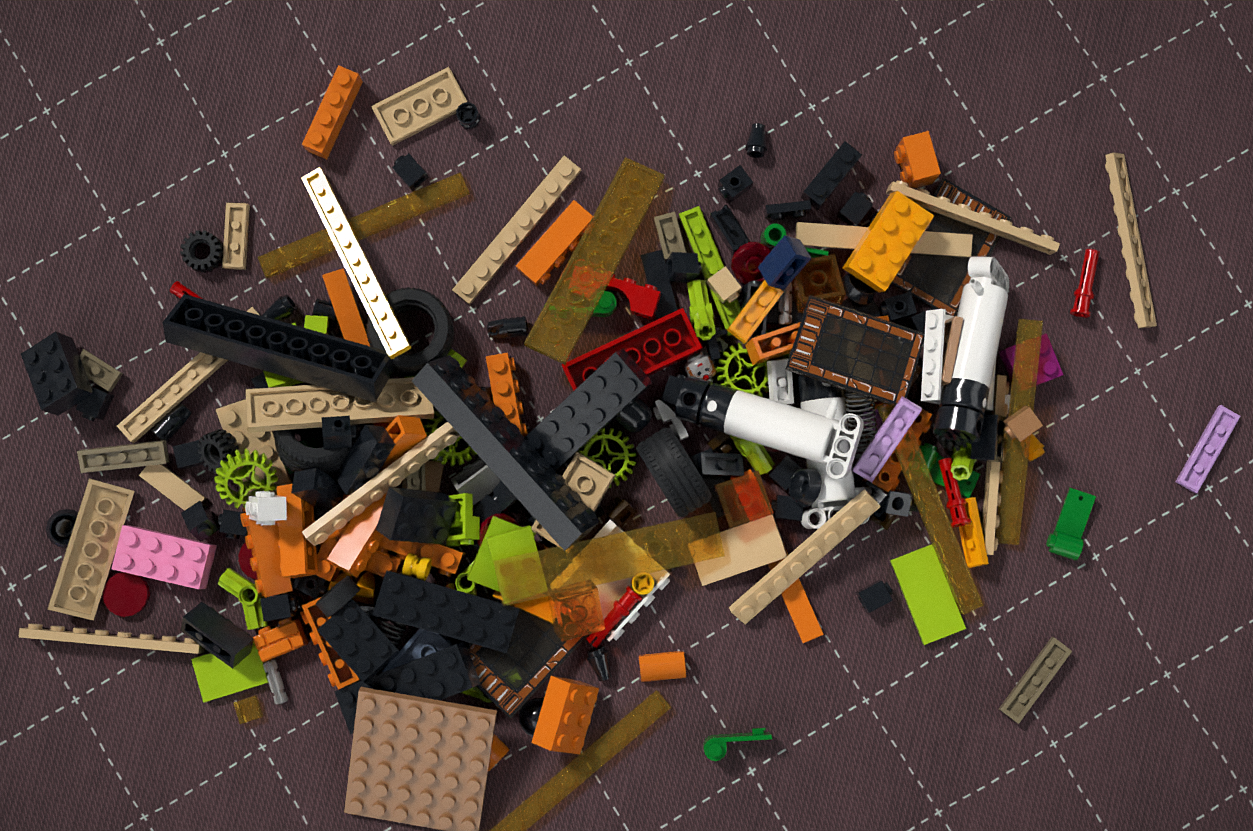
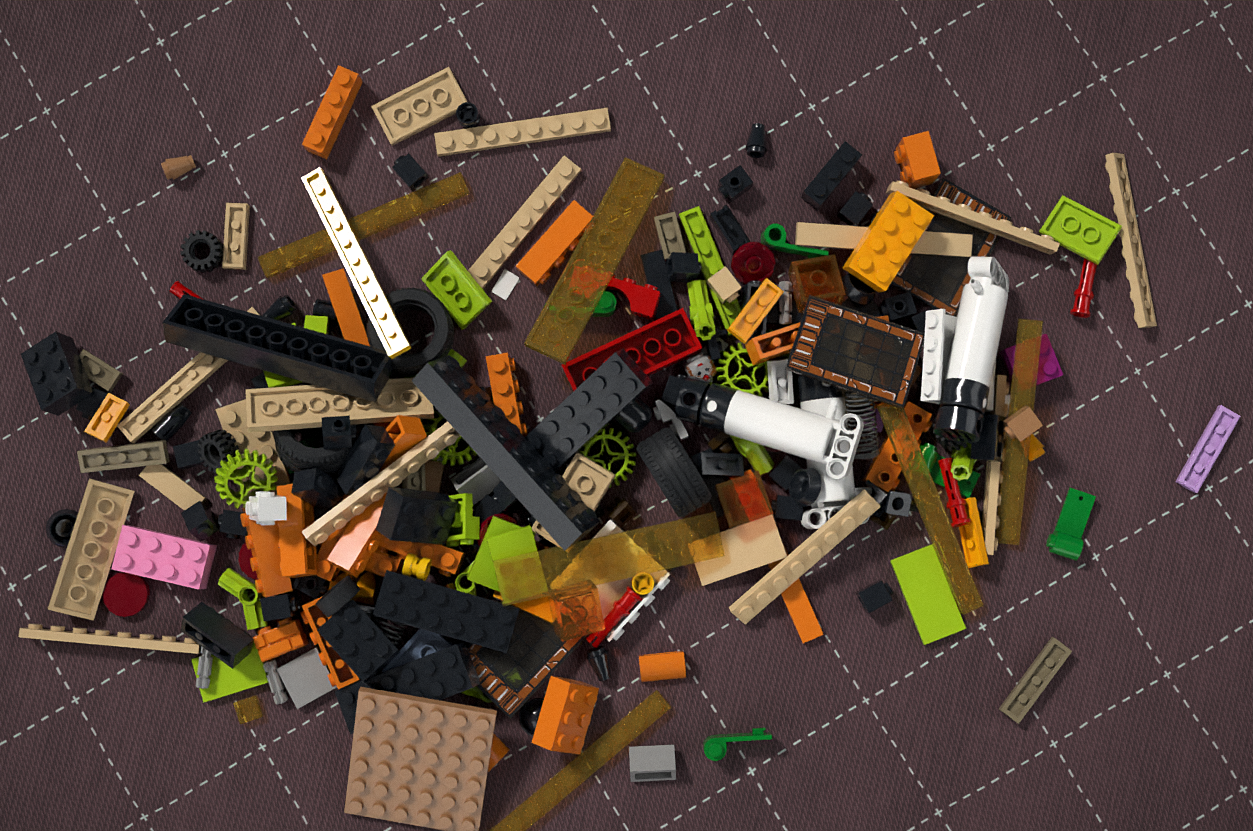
(107, 417): none -> light orange tile
(177, 166): none -> medium nougat cone
(204, 669): none -> light grey axle
(306, 678): none -> light grey tile
(456, 289): none -> lime tile
(505, 284): none -> white sticker
(508, 327): black hinge -> none
(522, 132): none -> tan plate
(652, 763): none -> light grey brick
(778, 211): black plate -> none
(784, 262): dark blue brick -> none
(887, 439): lavender tile -> none
(951, 340): medium nougat tile -> none
(1080, 229): none -> lime tile

